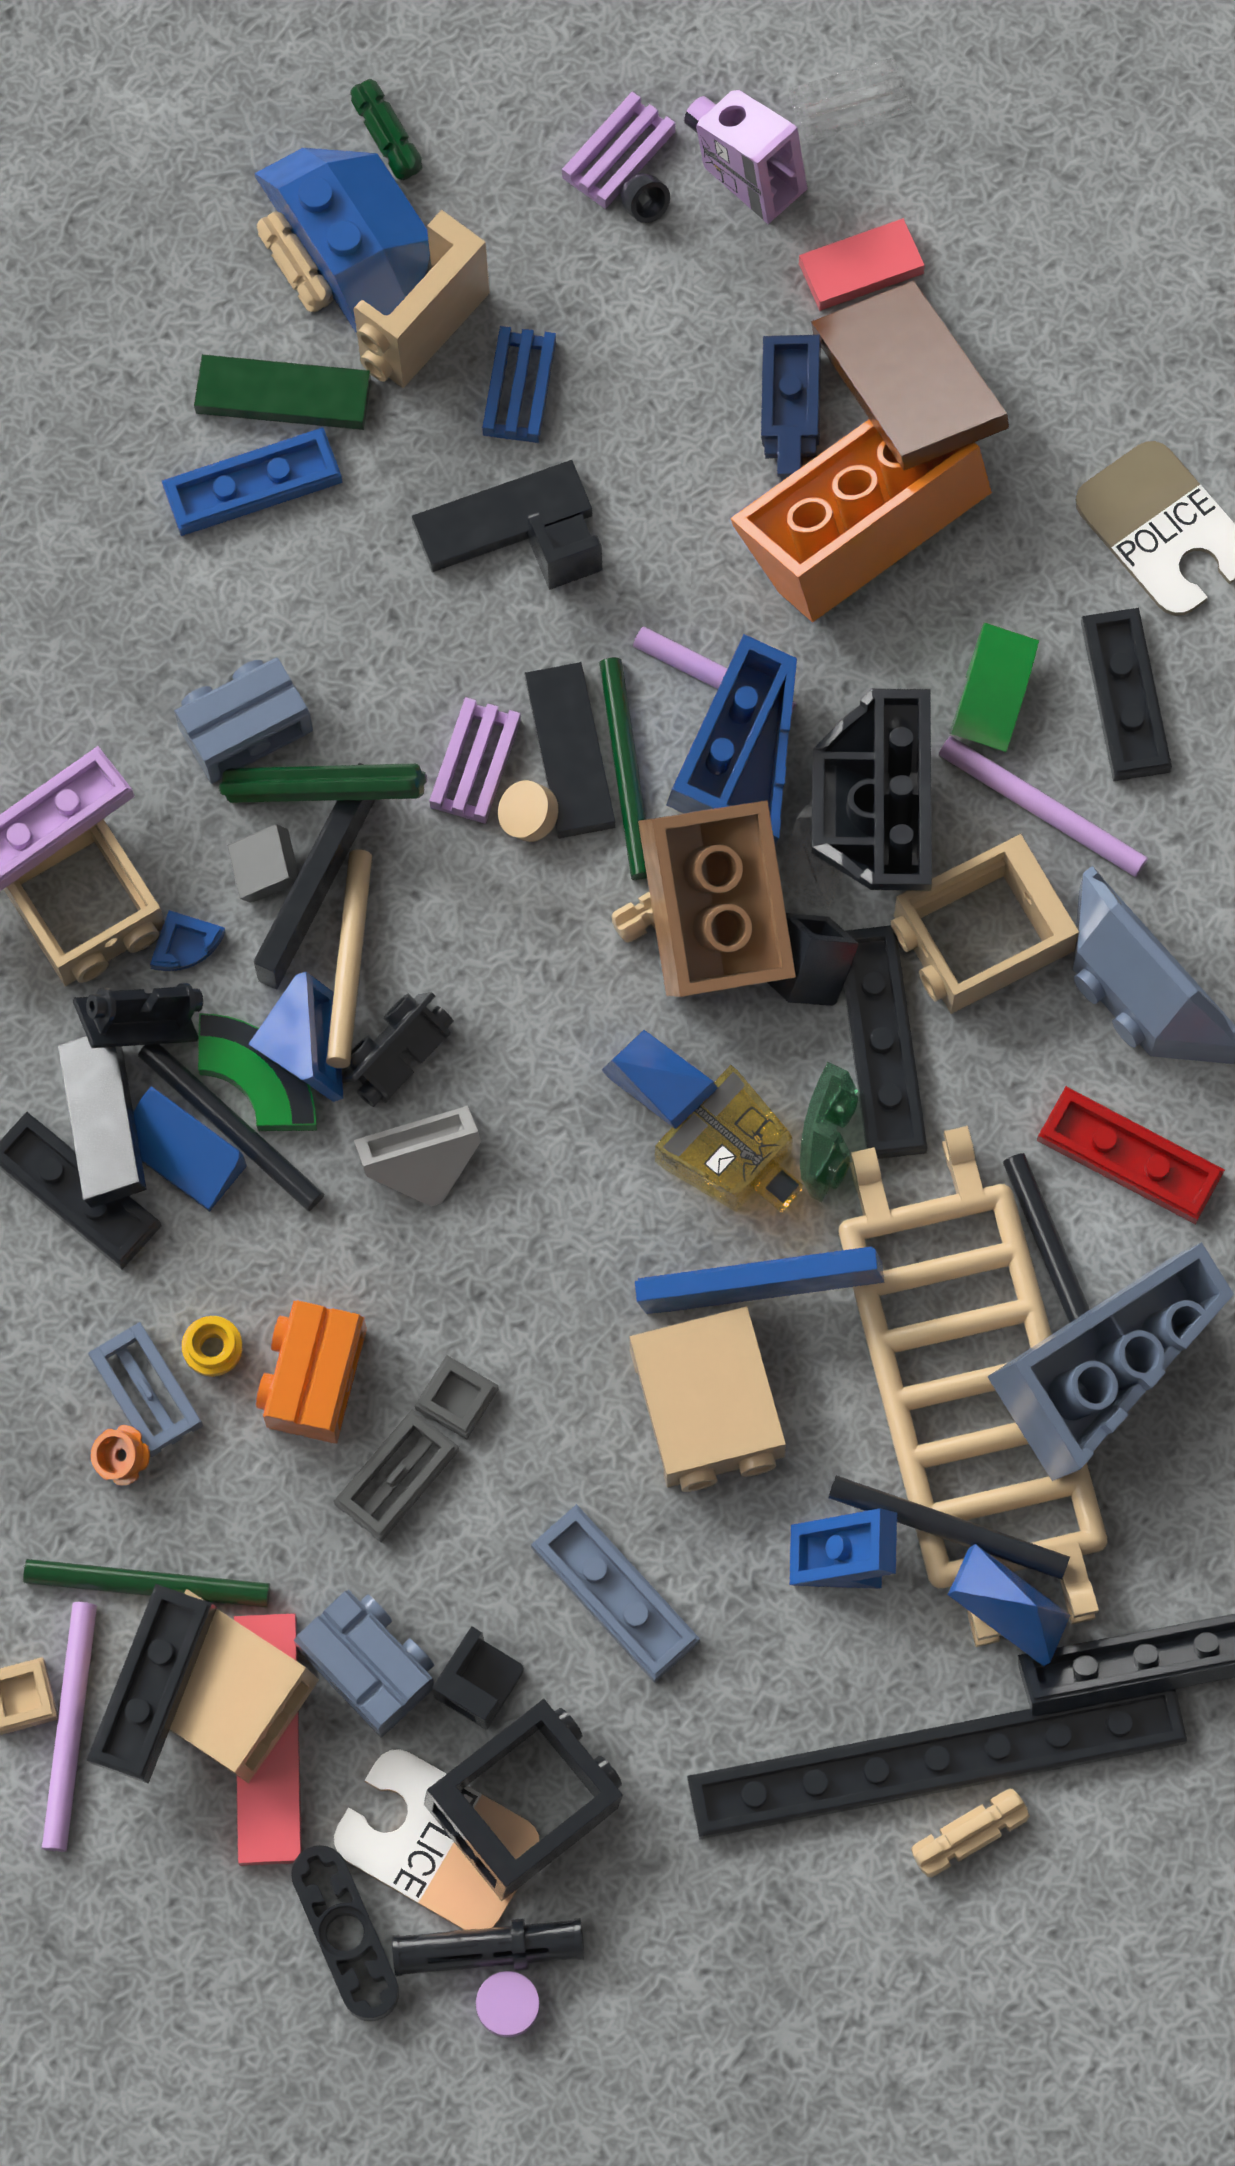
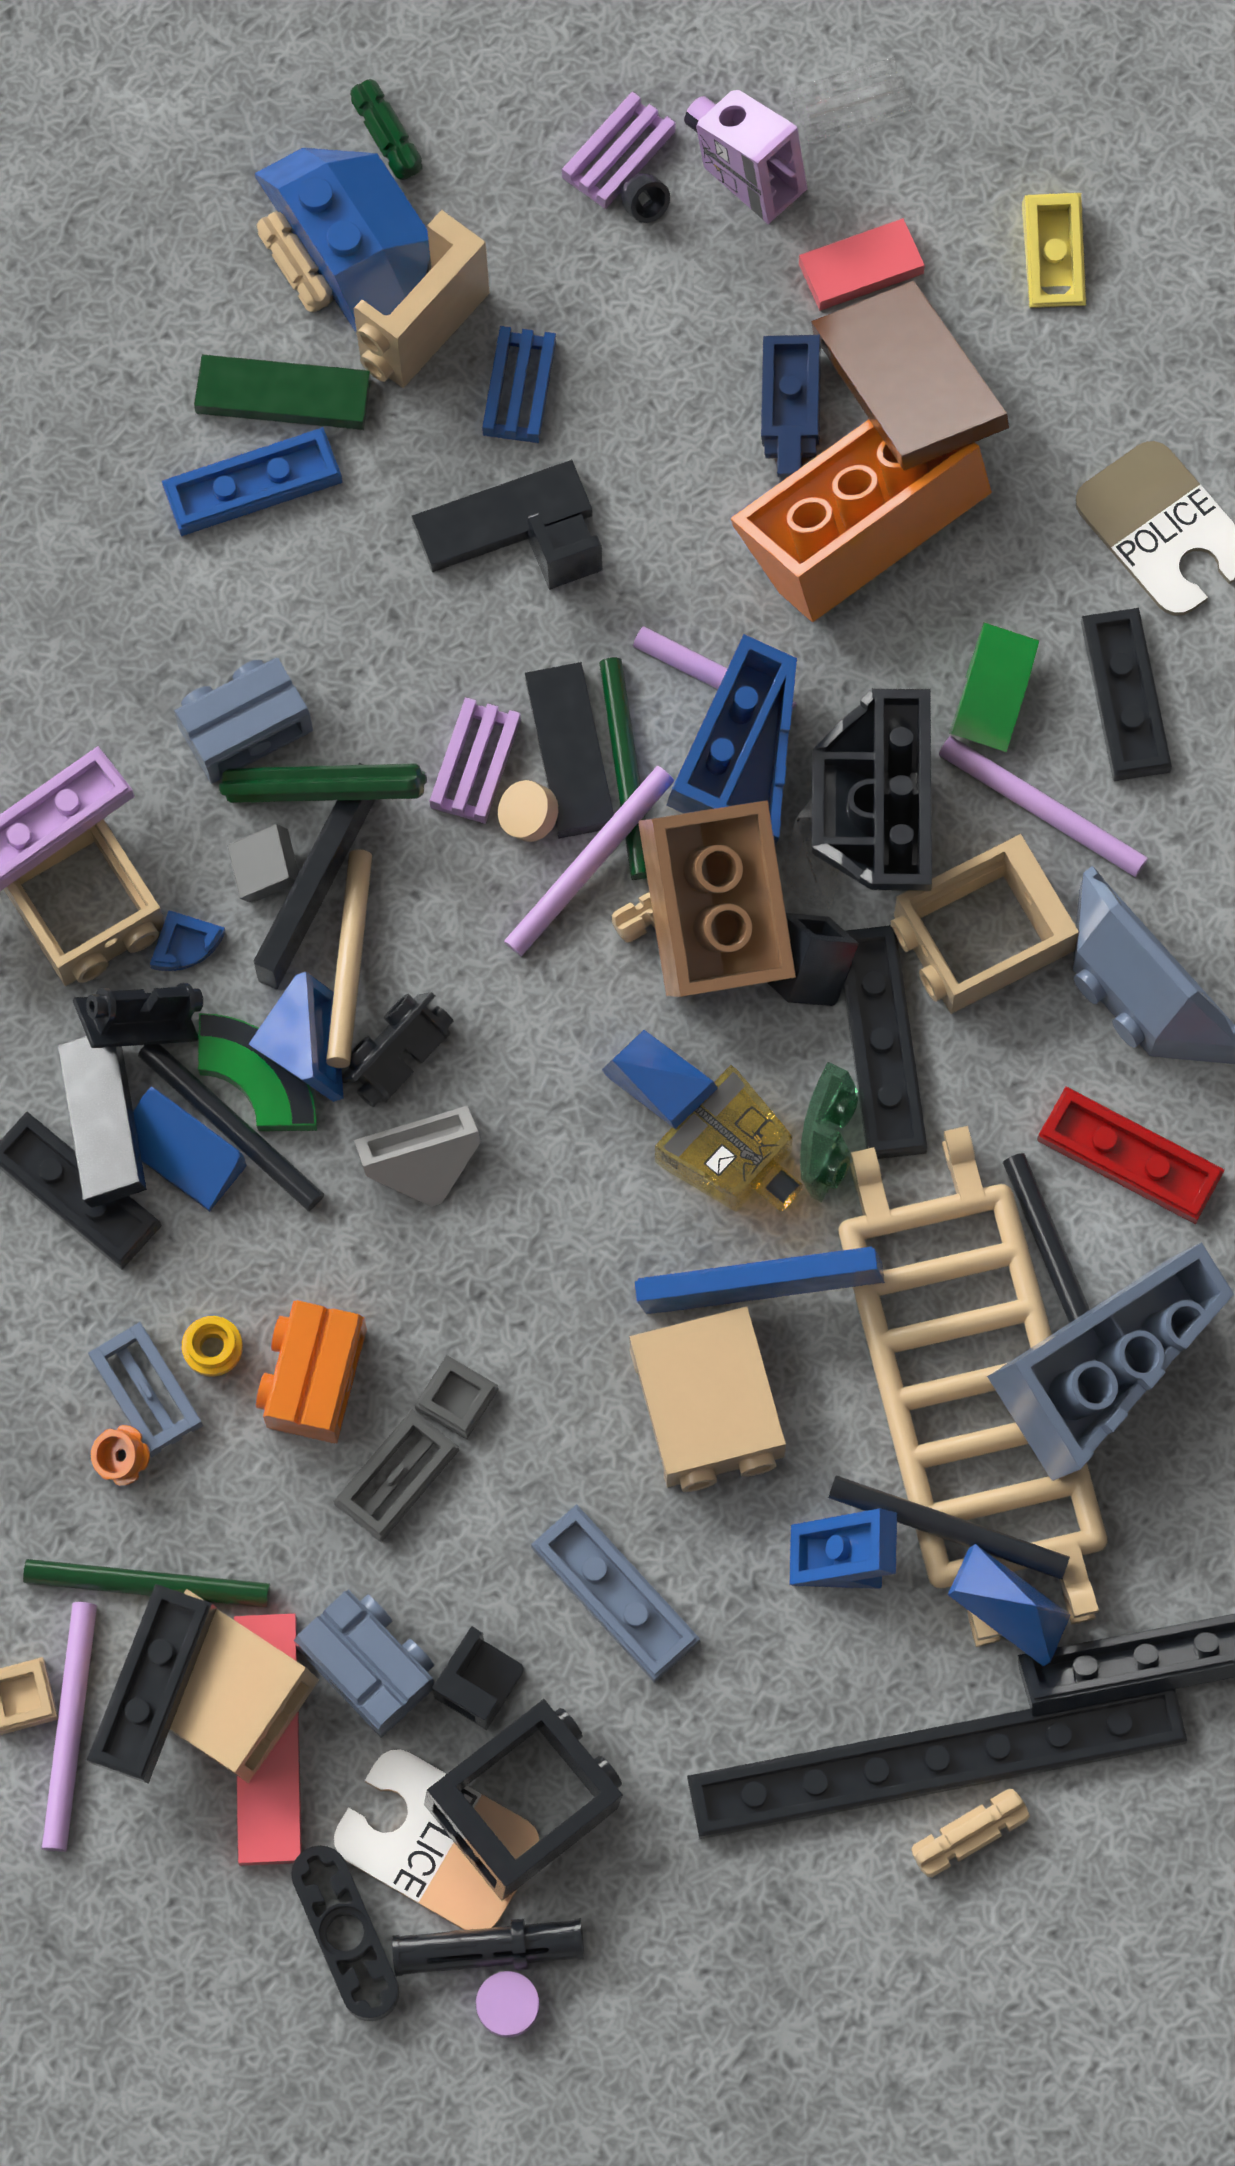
(589, 861): none -> lavender bar
(1054, 248): none -> light yellow slope

